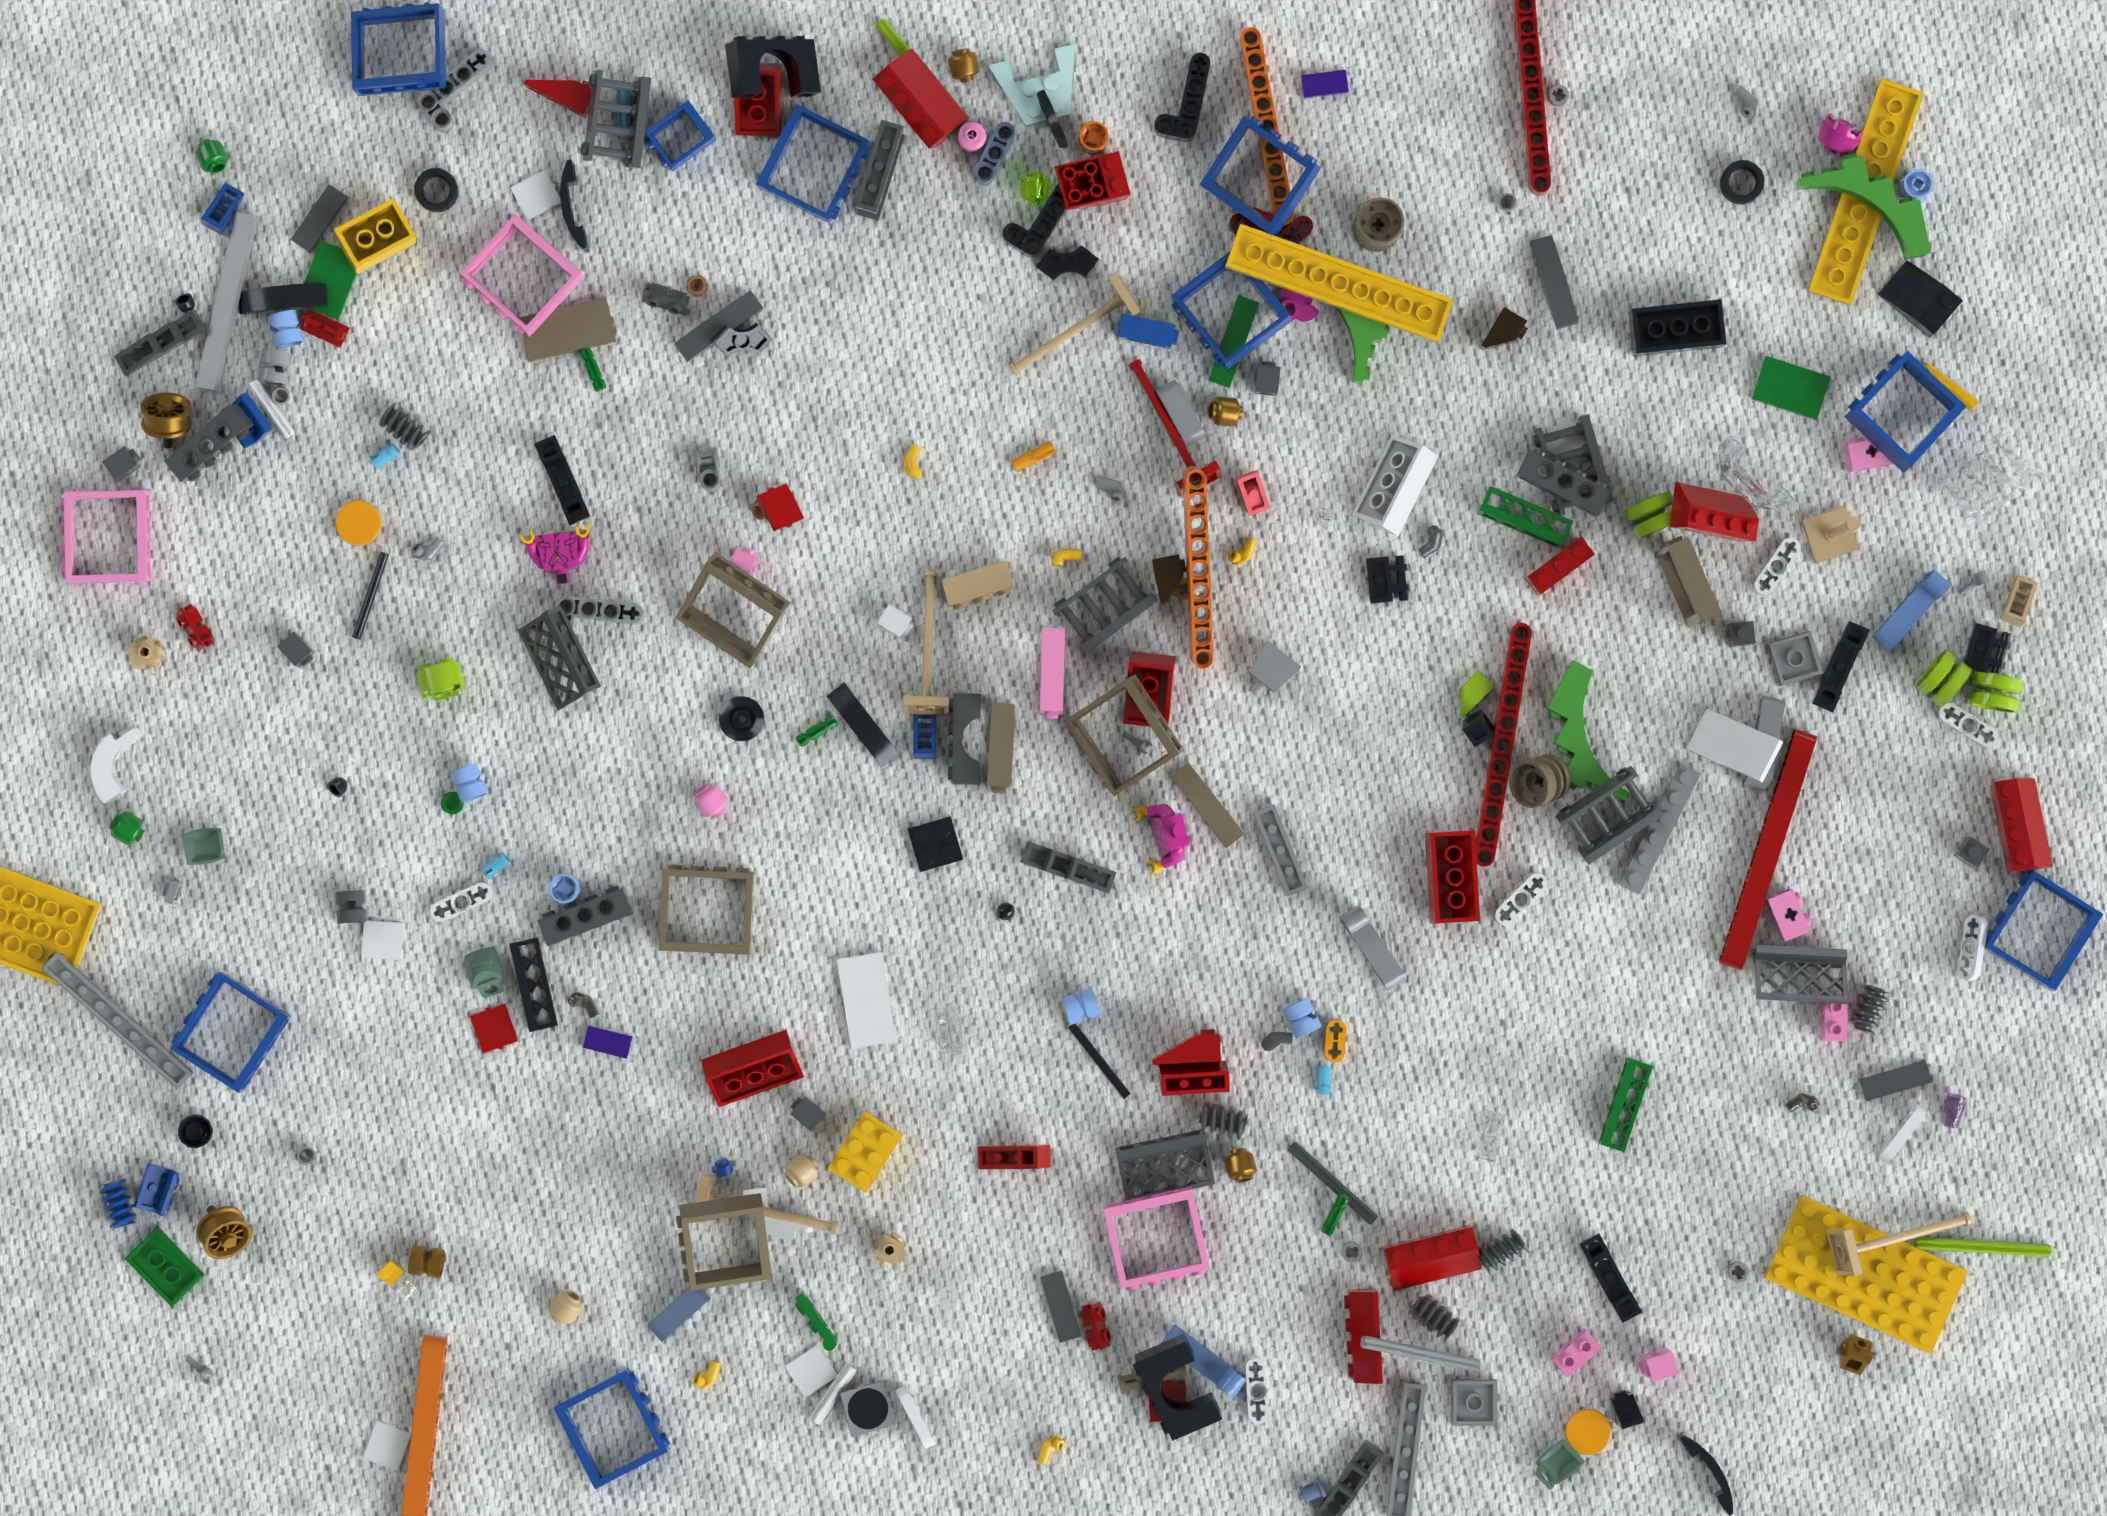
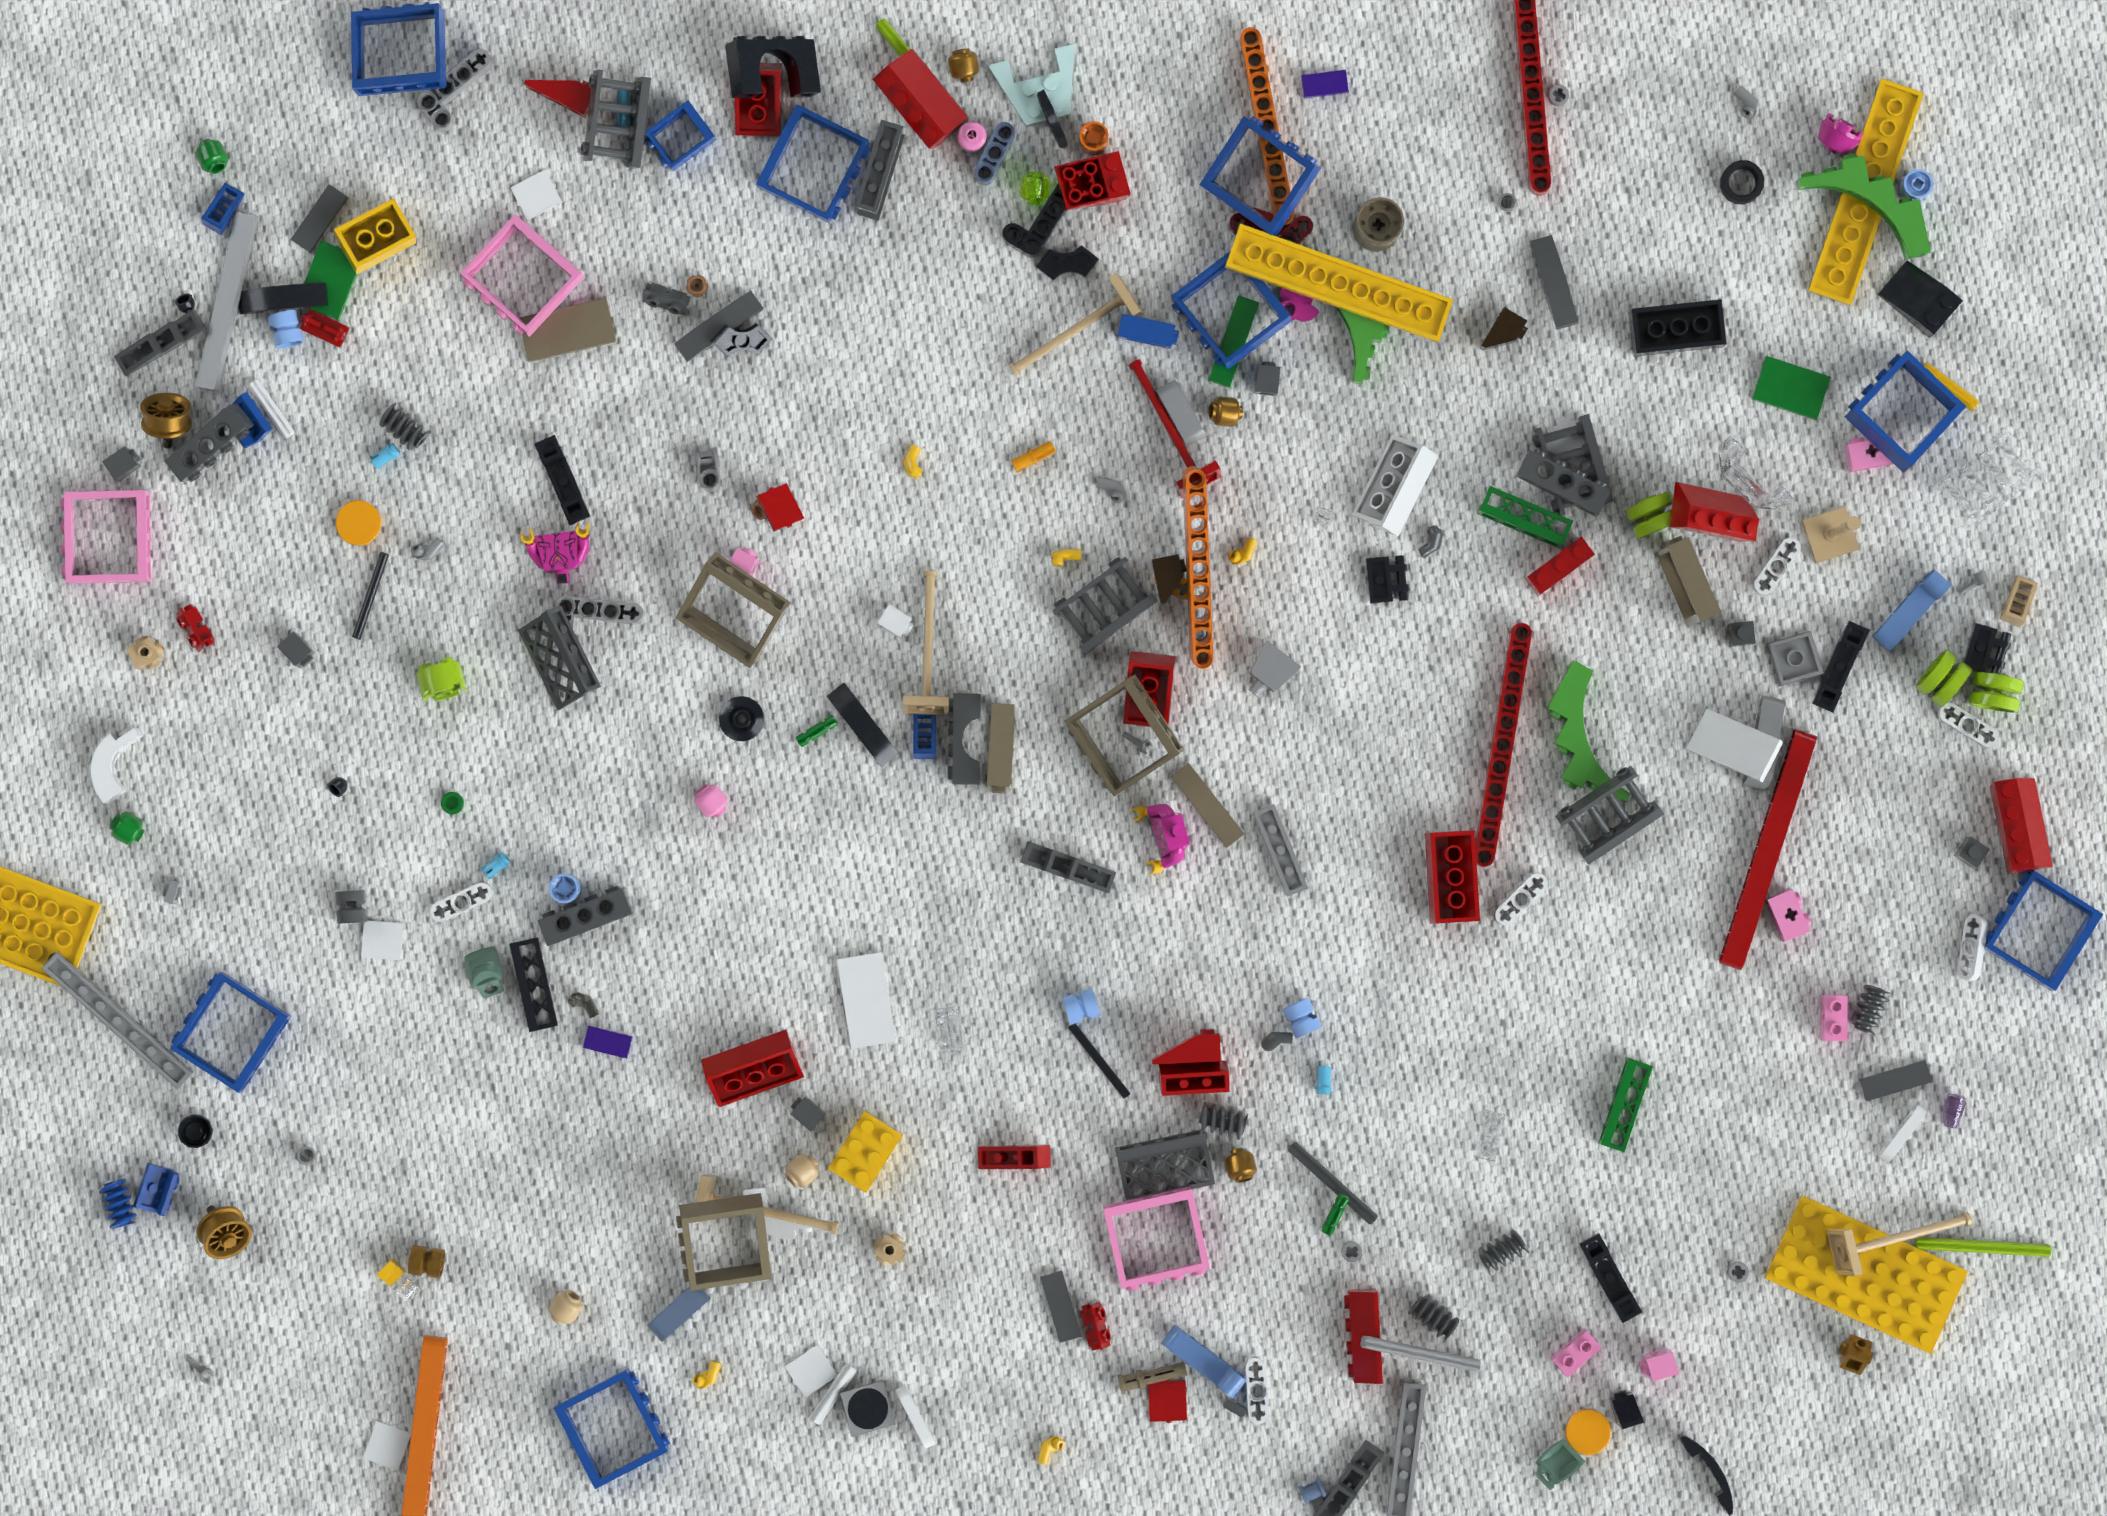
(164, 1266): green tile -> none
(203, 846): sand green piece -> none
(271, 359): light grey wheel -> none
(276, 396): light grey hinge -> none
(424, 177): black tyre -> none
(469, 784): light blue wheel -> none
(494, 1028): red piece -> none
(569, 179): black slope -> none
(593, 369): green axle -> none
(718, 872): dark tan window -> none
(723, 1167): blue plate -> none
(816, 1322): green plate -> none
(935, 844): black plate -> none
(978, 585): tan brick -> none
(1002, 907): black hinge -> none
(1052, 672): bright pink window -> none
(1177, 1417): black arch -> none
(1189, 97): black beam -> none
(1234, 1407): none -> dark grey tile
(1252, 492): coral slope -> none
(1341, 1040): light orange beam -> none
(1372, 947): light grey beam -> none
(1432, 1257): red slope -> none
(1473, 692): lime slope -> none
(1474, 1402): light grey tile -> none
(1478, 728): black brick -> none
(1539, 780): dark tan wheel -> none
(1659, 830): light grey plate -> none
(1798, 957): dark grey fence -> none
(1803, 1100): clear smoke arm -> none

